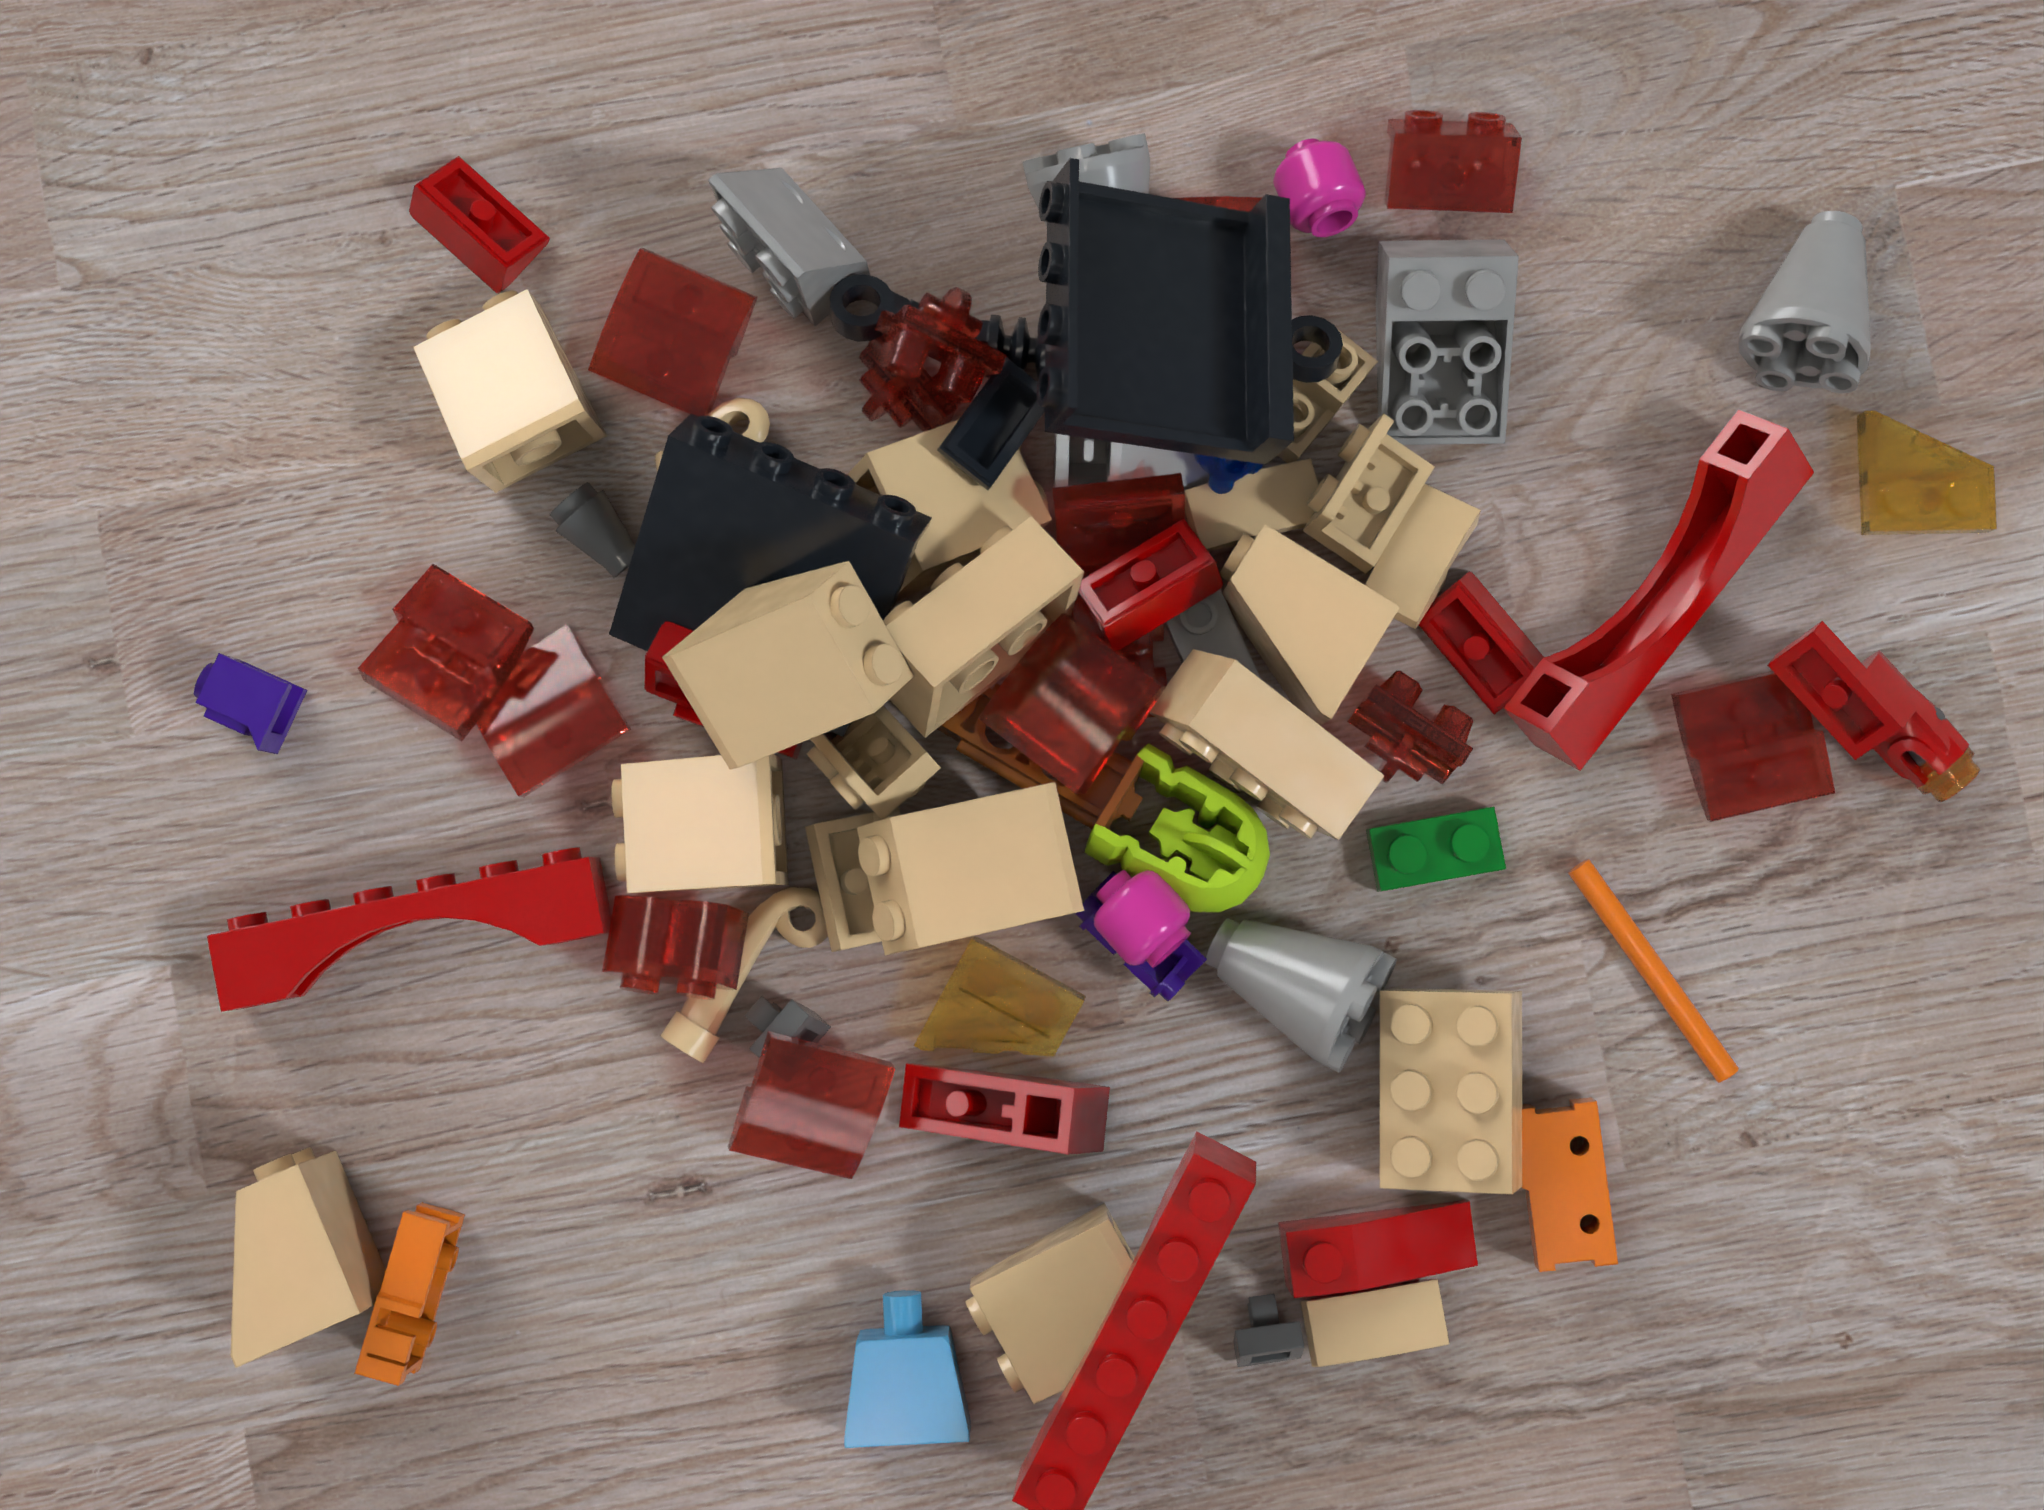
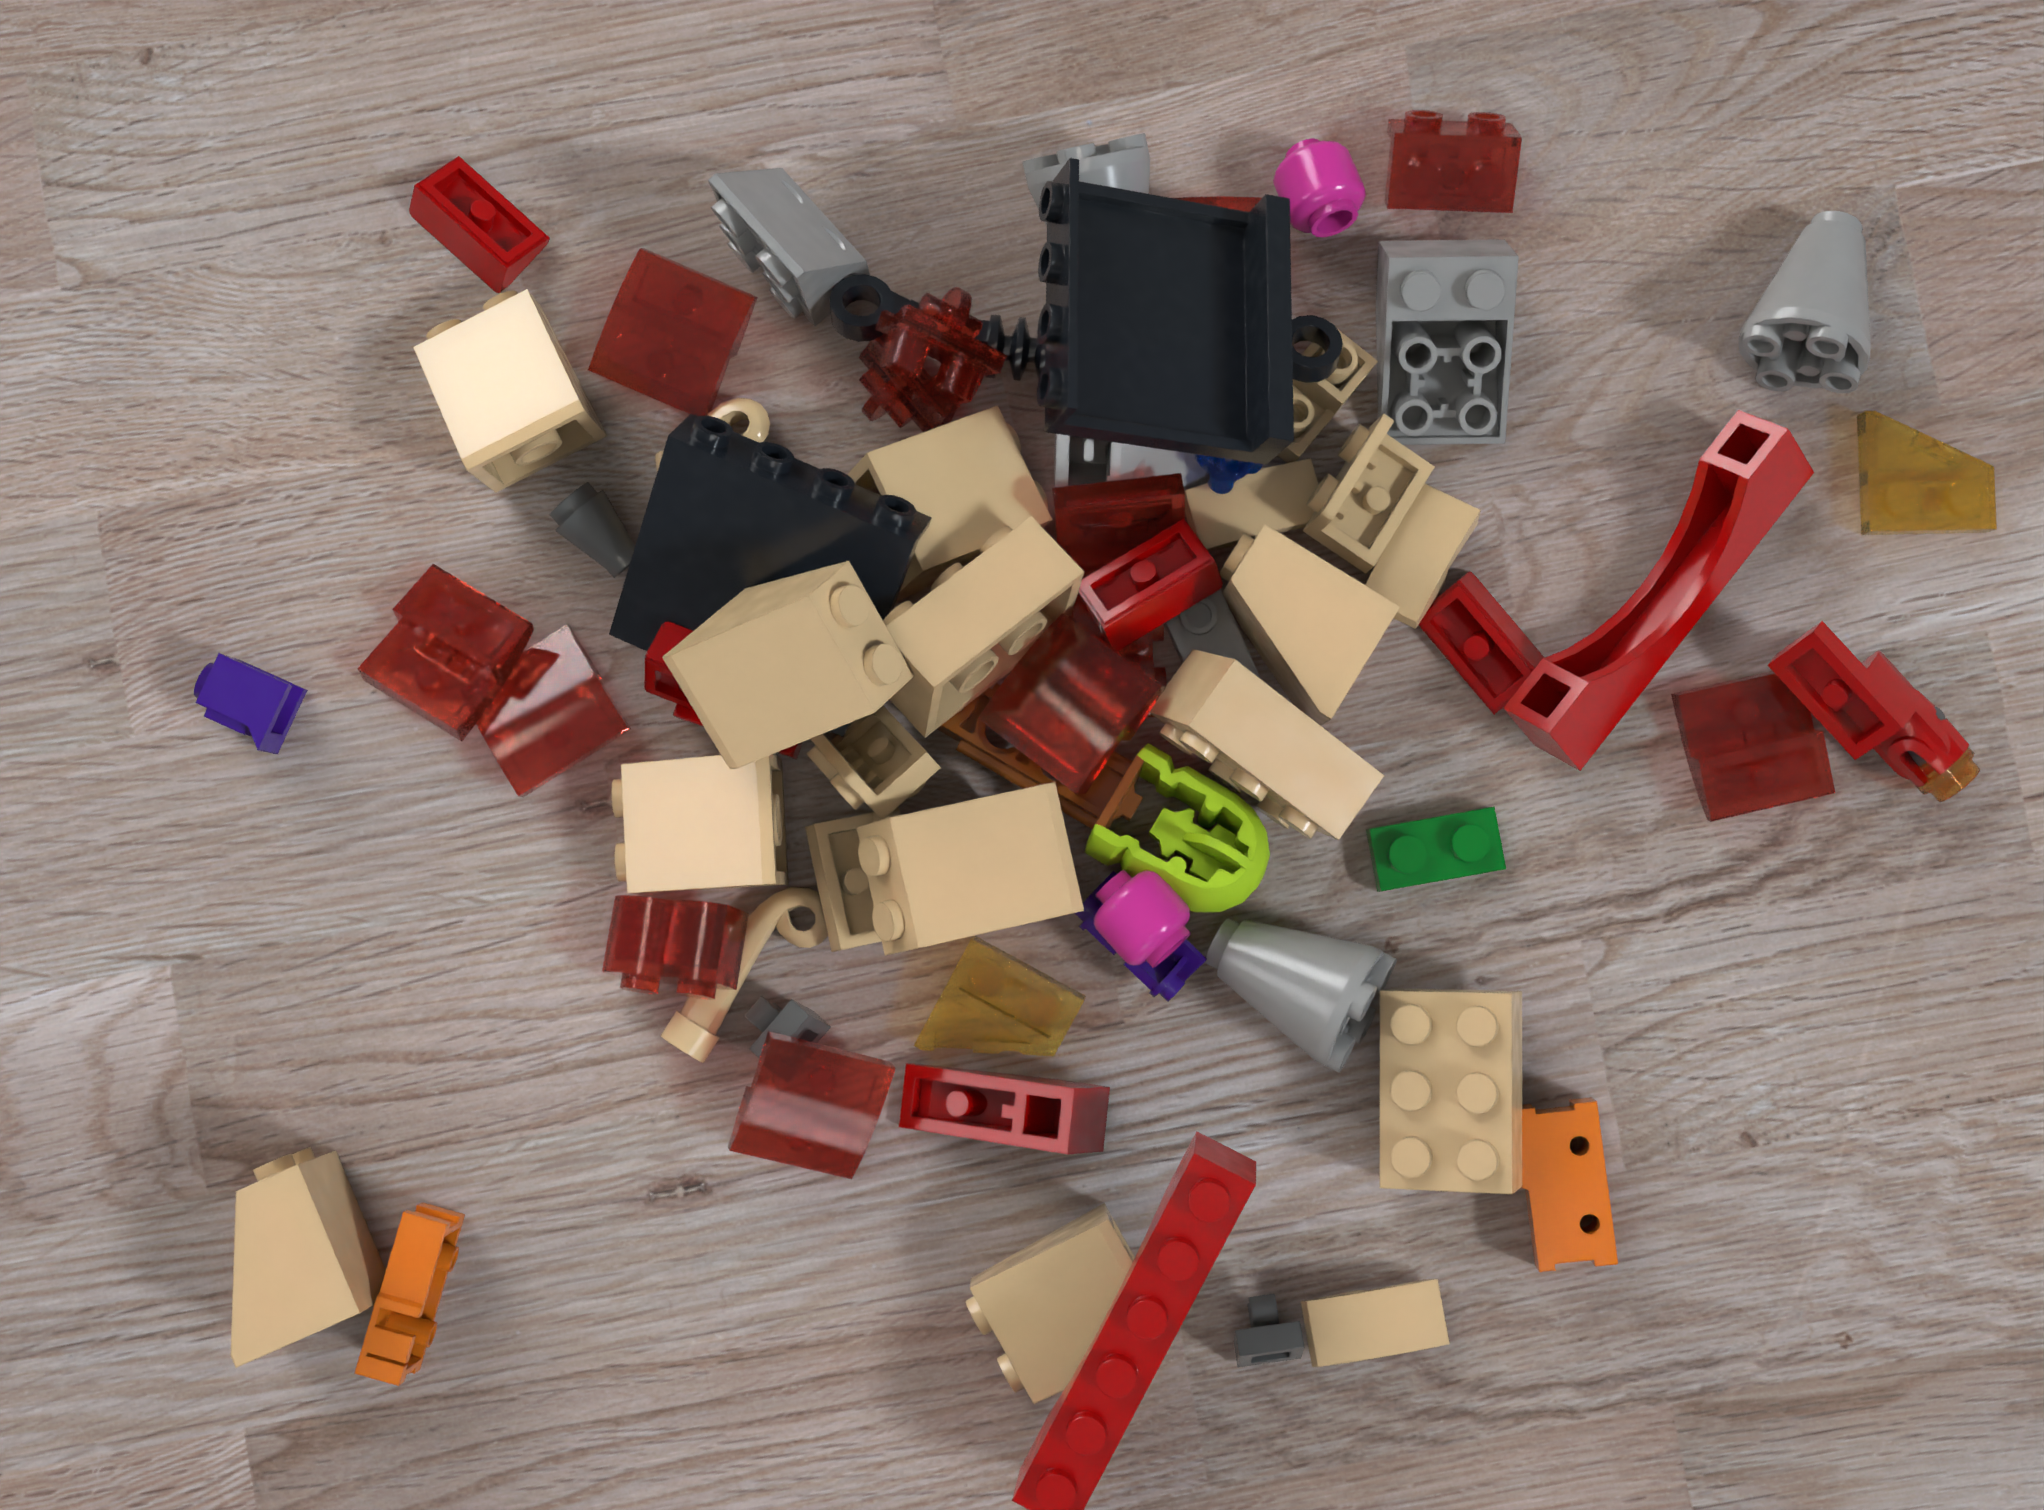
(286, 957): red arch -> none
(906, 1381): dark azure torso -> none
(994, 425): black tile -> none
(1375, 1247): red slope -> none
(1408, 738): clear red hips -> none
(1653, 971): orange bar -> none

